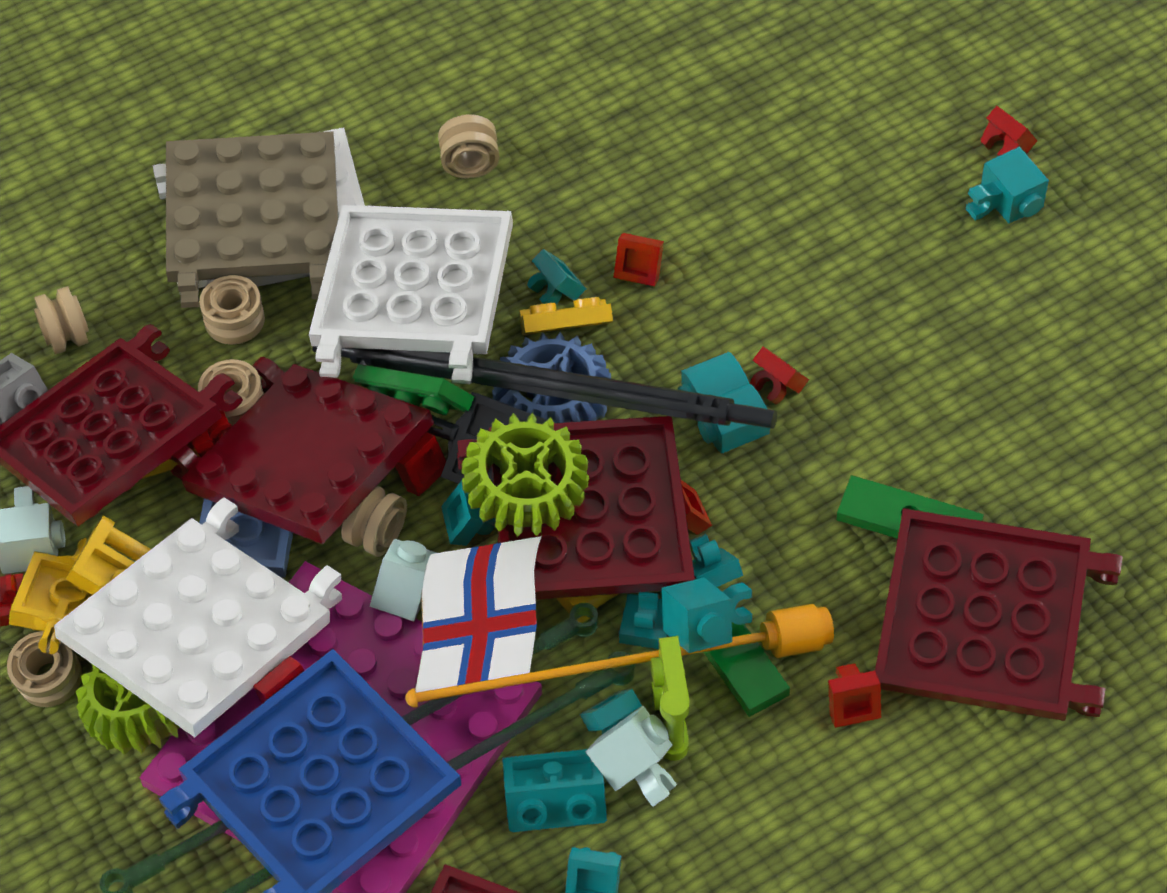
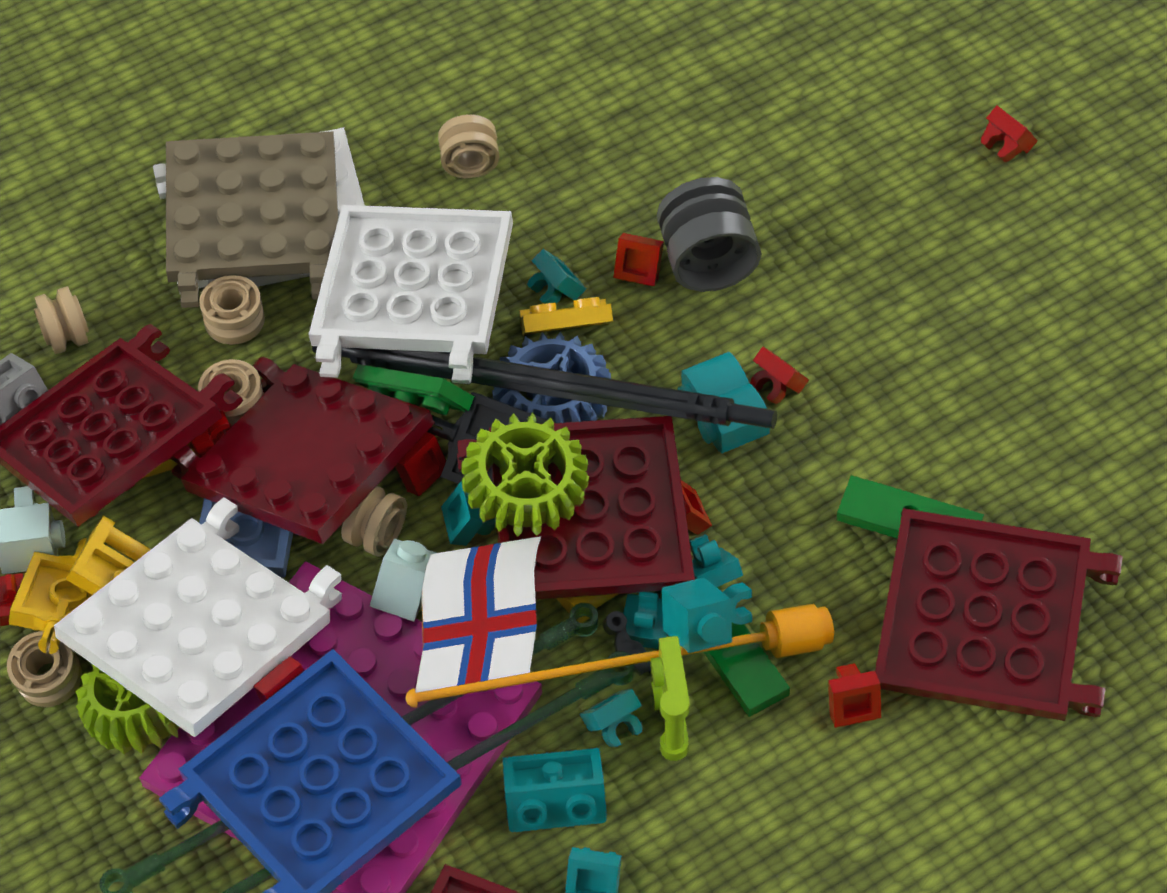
(615, 625): none -> black piece
(633, 752): light aqua brick -> none
(708, 234): none -> dark grey wheel
(1009, 185): teal brick -> none

